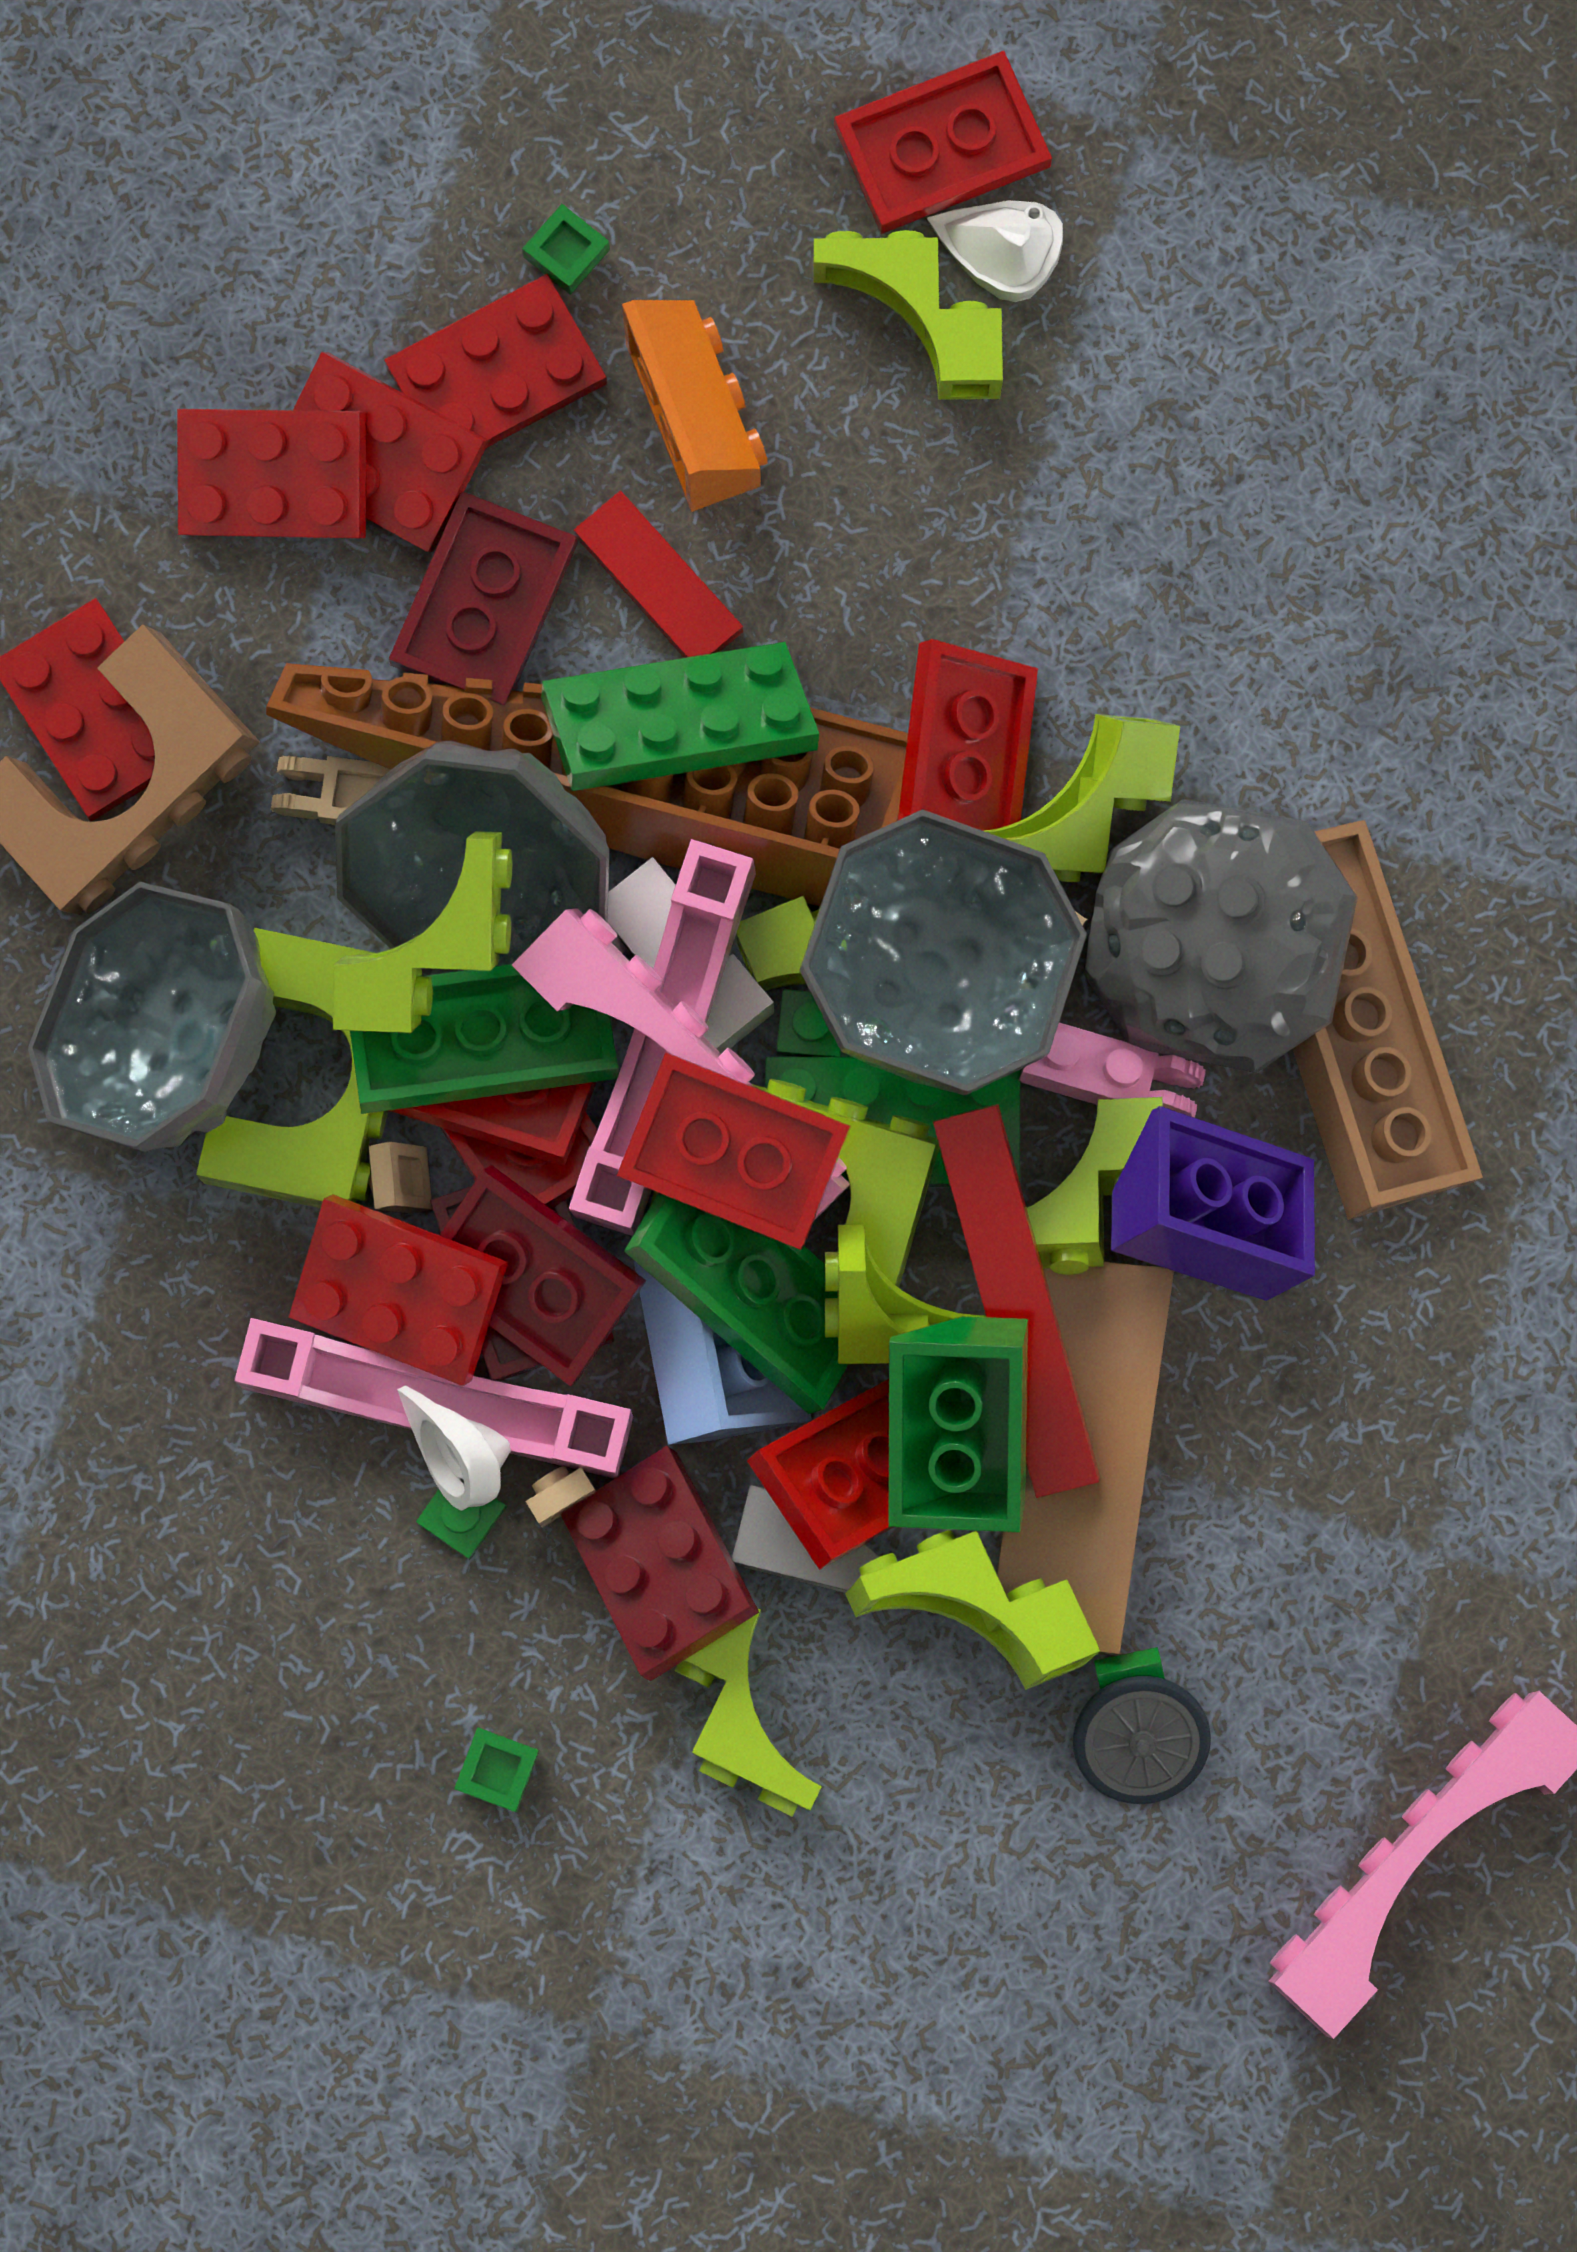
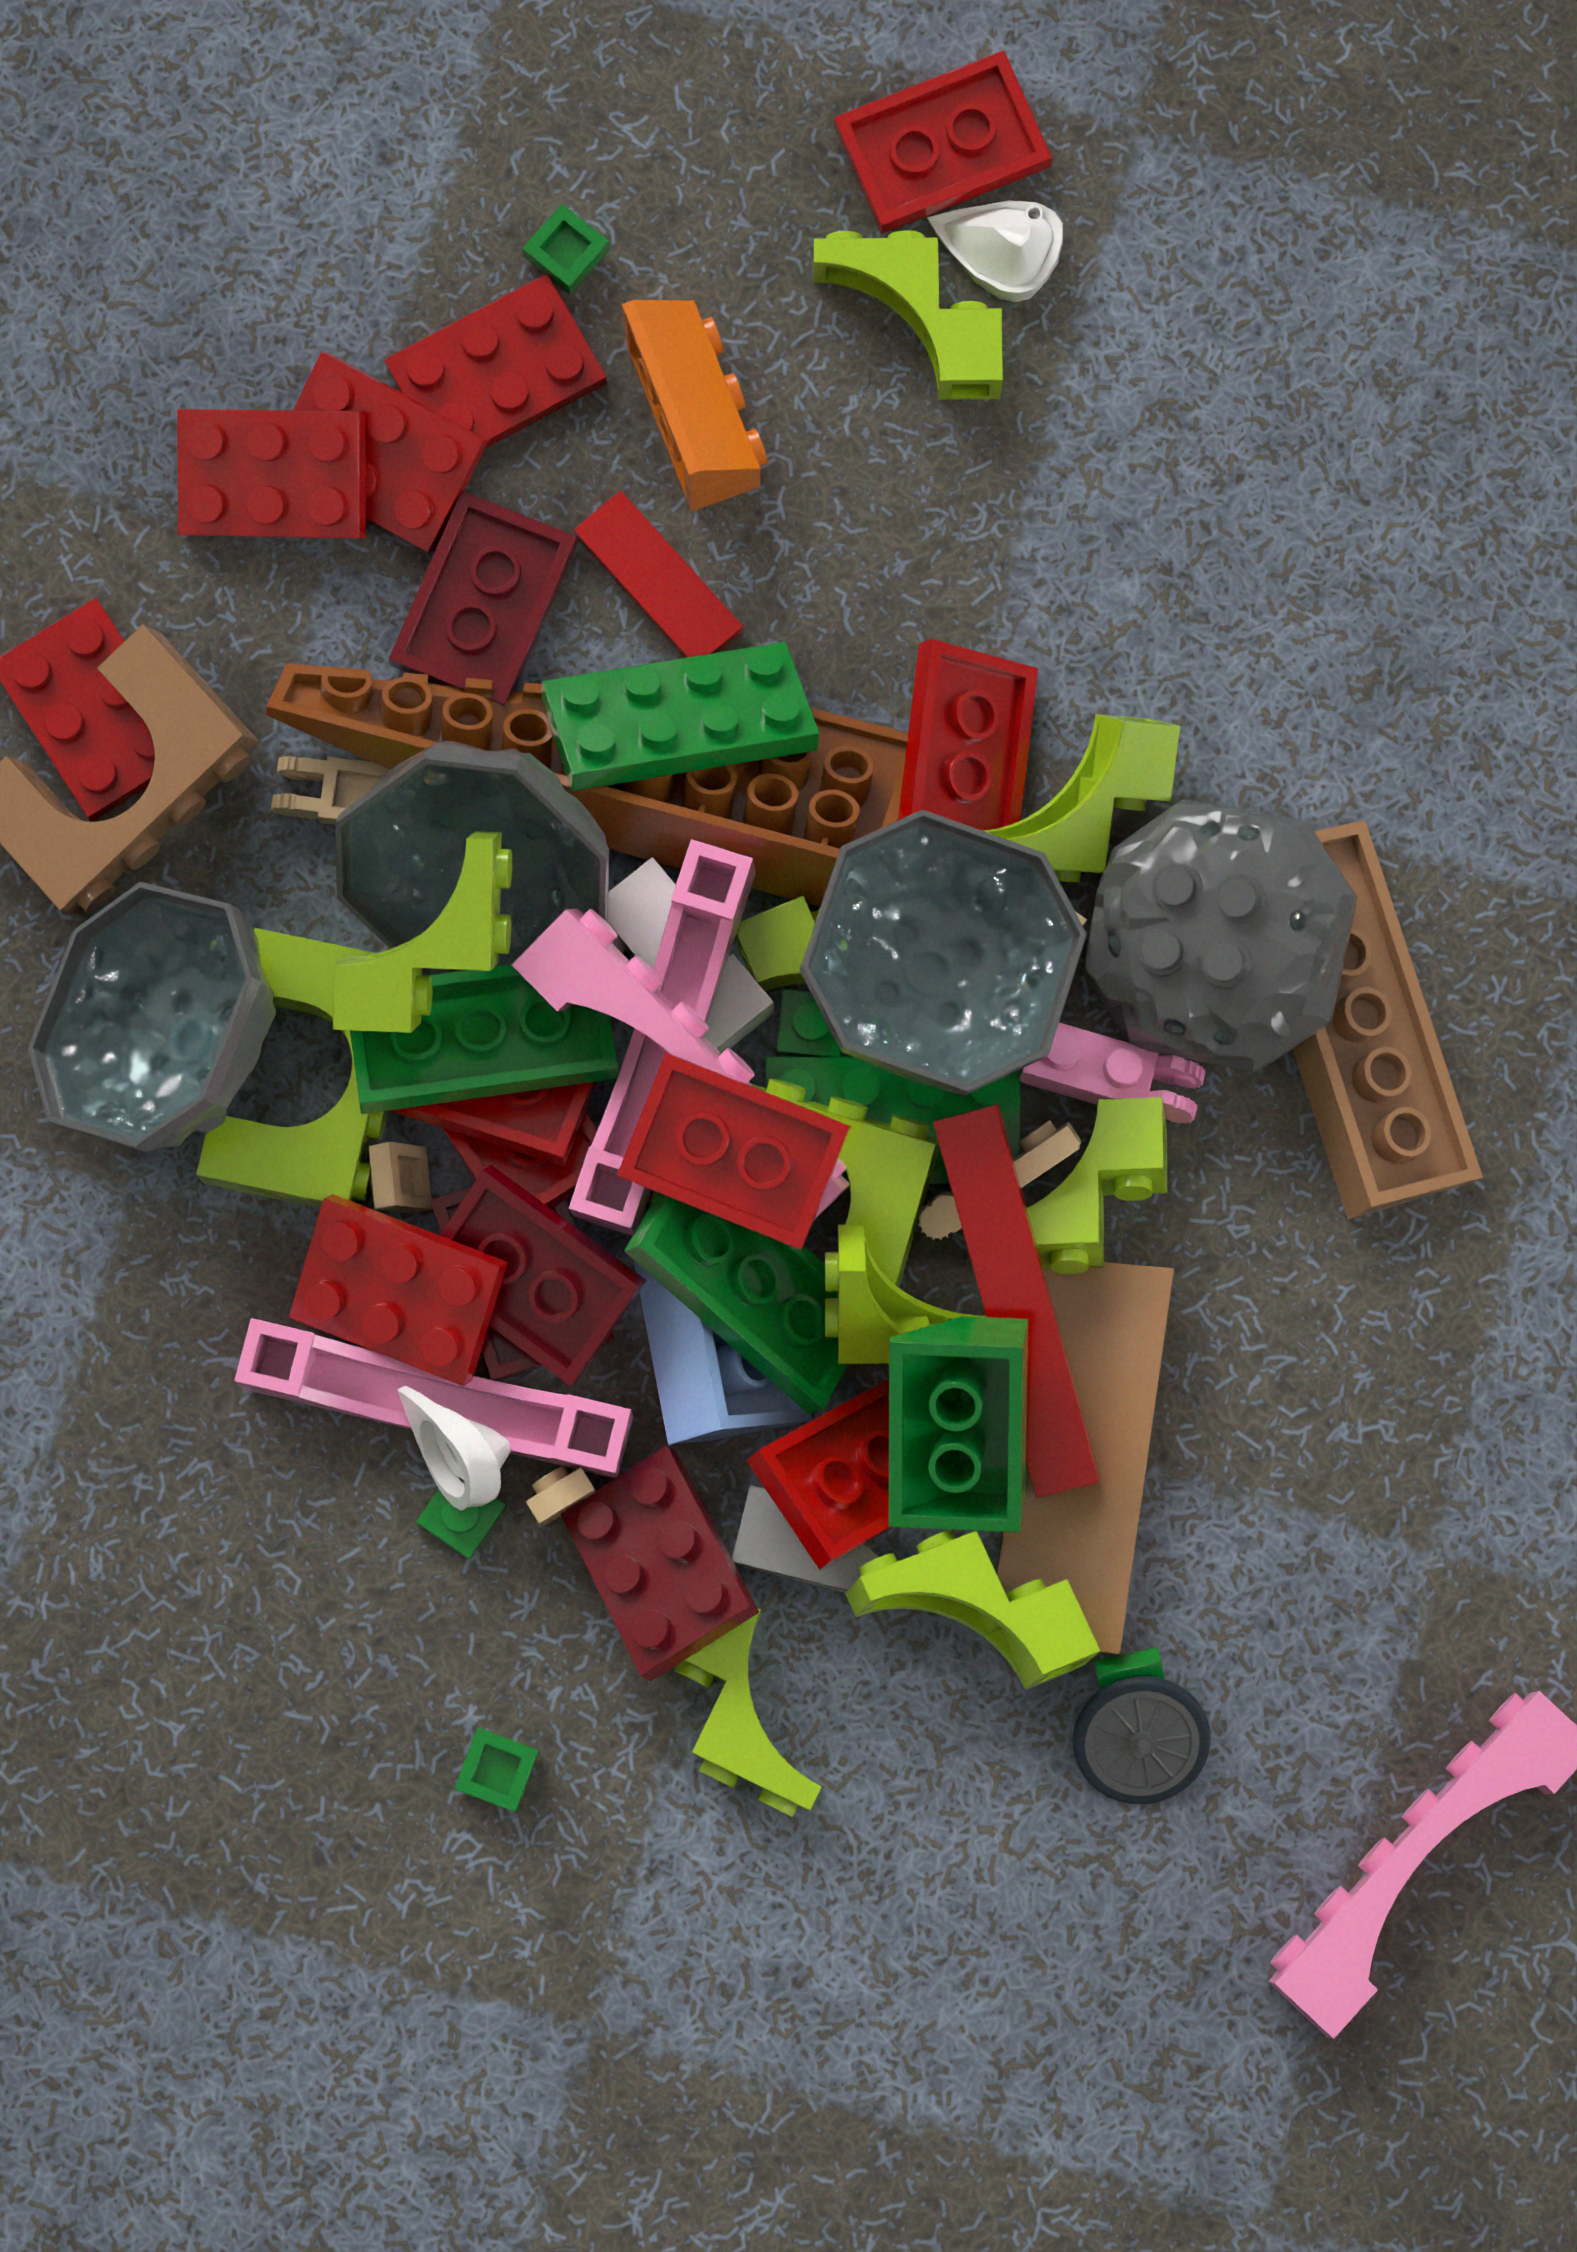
(1042, 1151): none -> tan hinge
(1216, 1206): dark purple slope -> none

